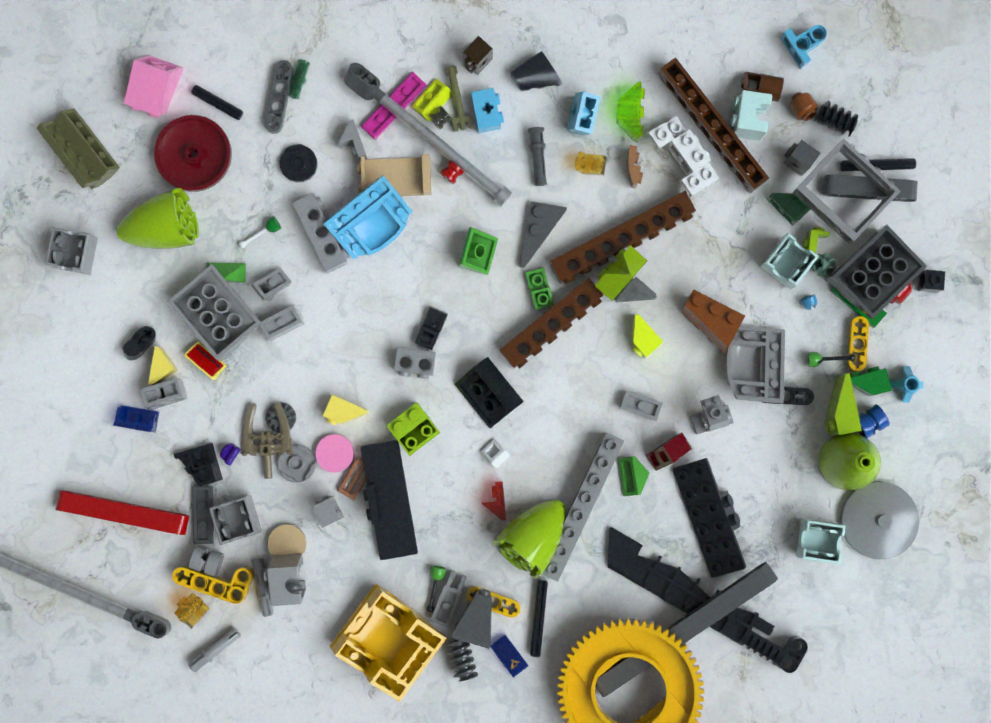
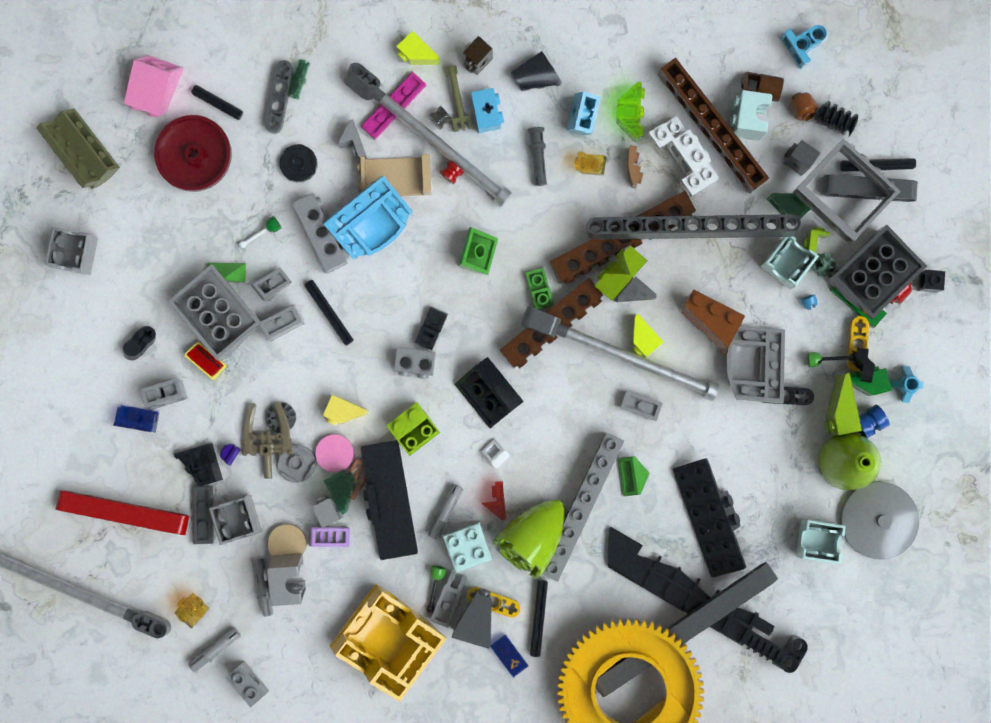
(161, 222): lime cylinder -> none
(161, 366): light yellow slope -> none
(207, 561): light grey wheel -> none
(210, 582): yellow beam -> none
(247, 684): none -> light grey brick
(312, 536): none -> lavender slope
(329, 312): none -> black axle
(341, 488): none -> clear green slope
(416, 51): none -> neon yellow slope
(434, 96): neon yellow slope -> none
(445, 511): none -> light grey axle
(462, 660): dark grey piece -> none
(467, 547): none -> light aqua piece
(540, 223): dark grey wing -> none
(550, 326): none -> flat silver piece
(669, 452): dark red tile -> none
(701, 222): none -> dark grey beam
(713, 416): light grey tile -> none
(864, 364): none -> black piece

